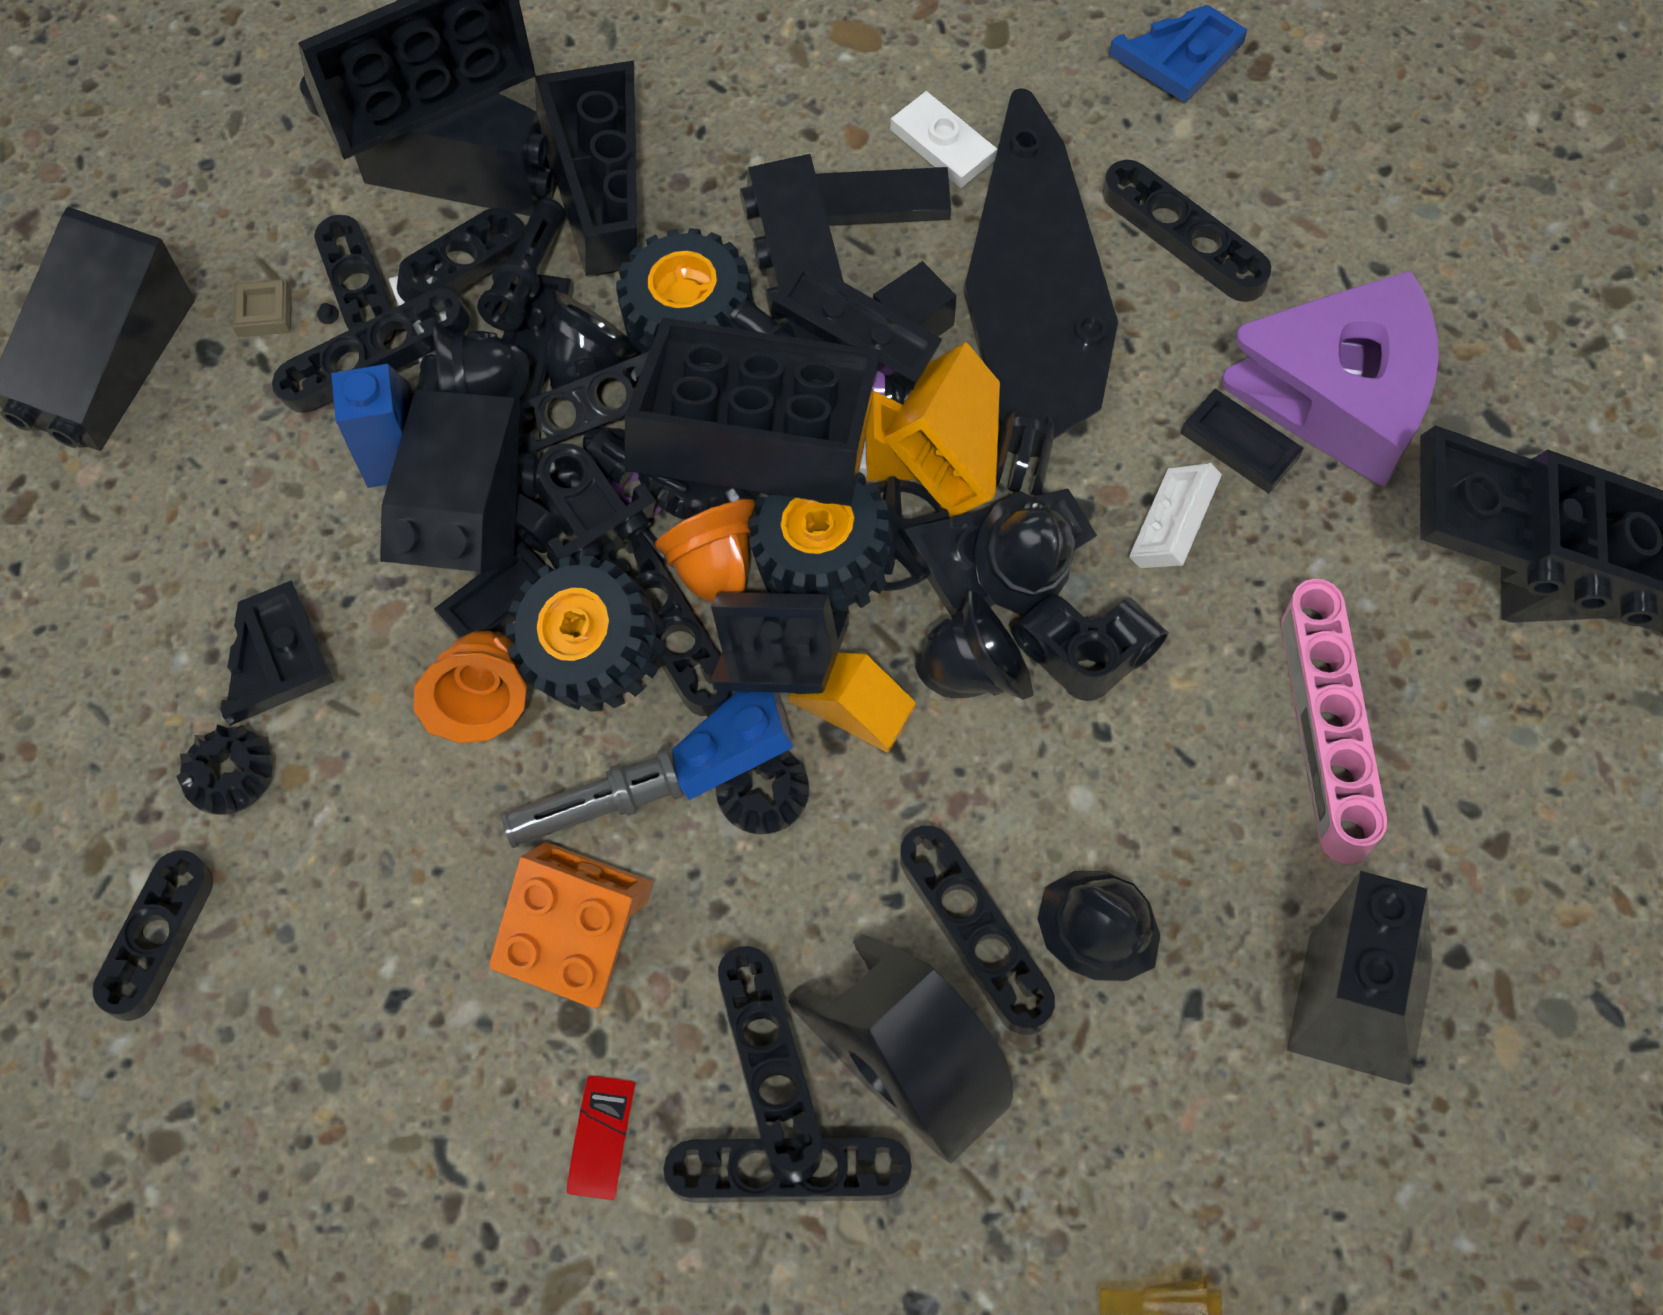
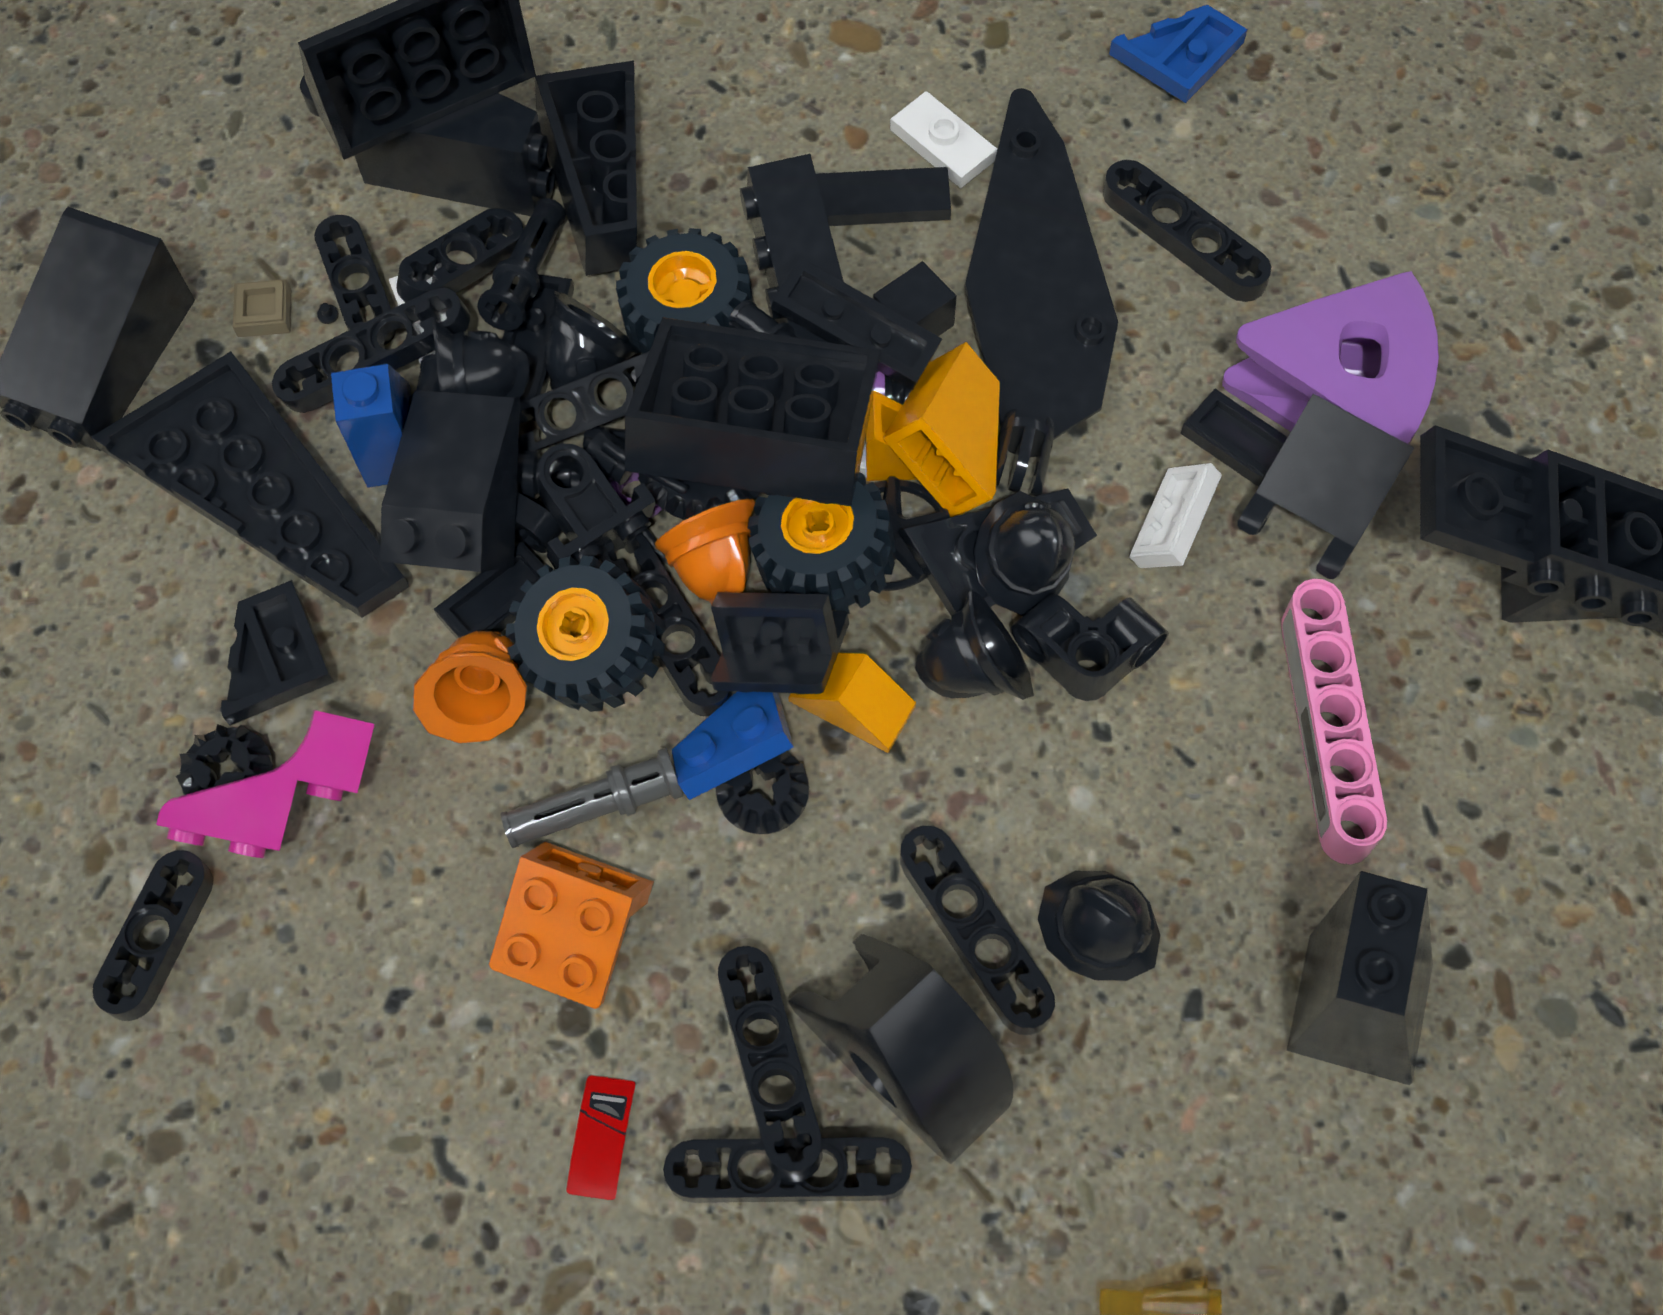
(243, 468): none -> black wing
(257, 808): none -> dark pink arch
(1332, 475): none -> black flag

